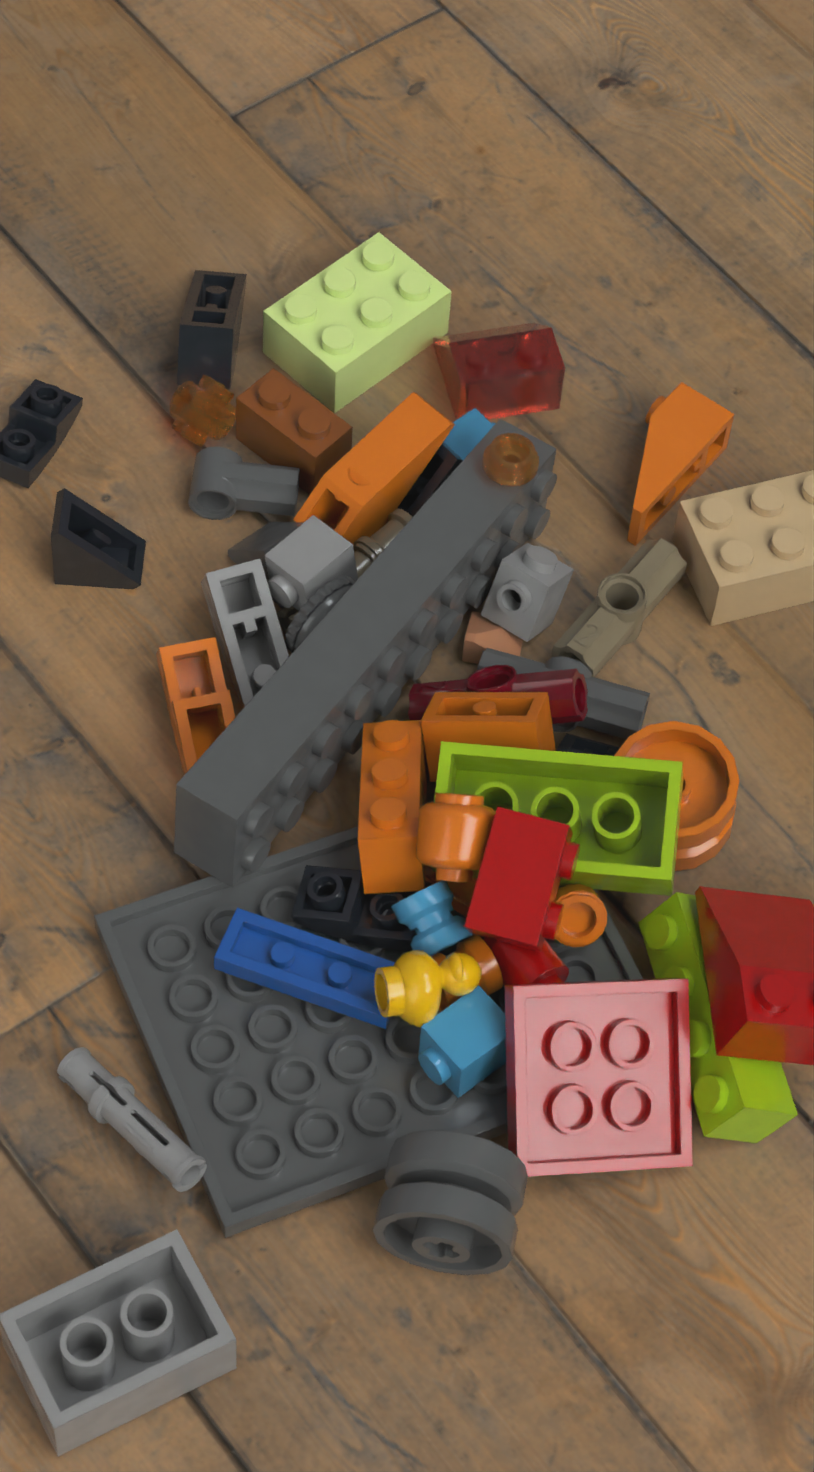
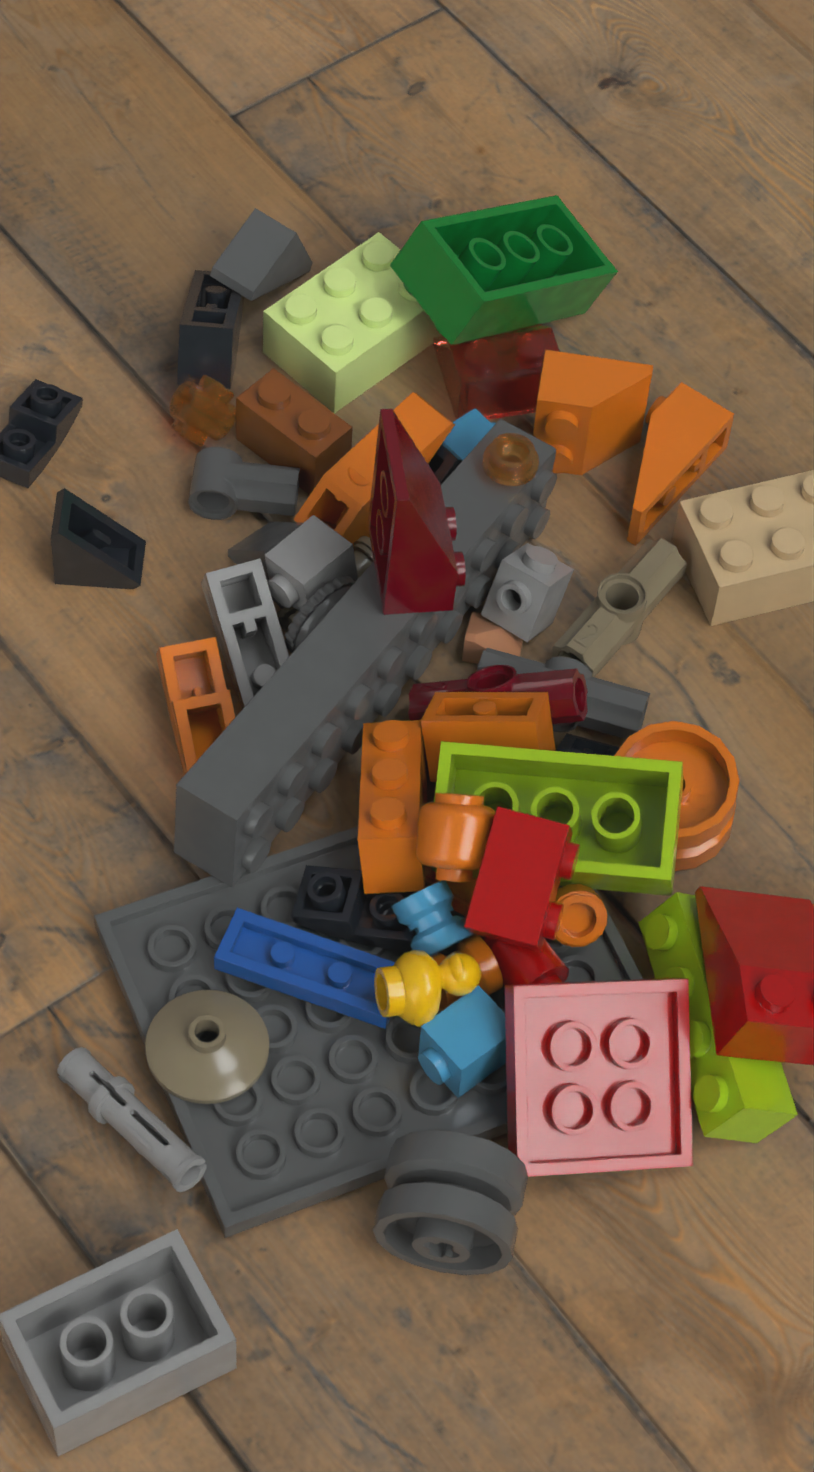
(213, 1069): none -> dark tan dish
(261, 257): none -> dark grey slope
(411, 527): none -> dark red slope
(502, 268): none -> green brick
(590, 408): none -> orange slope

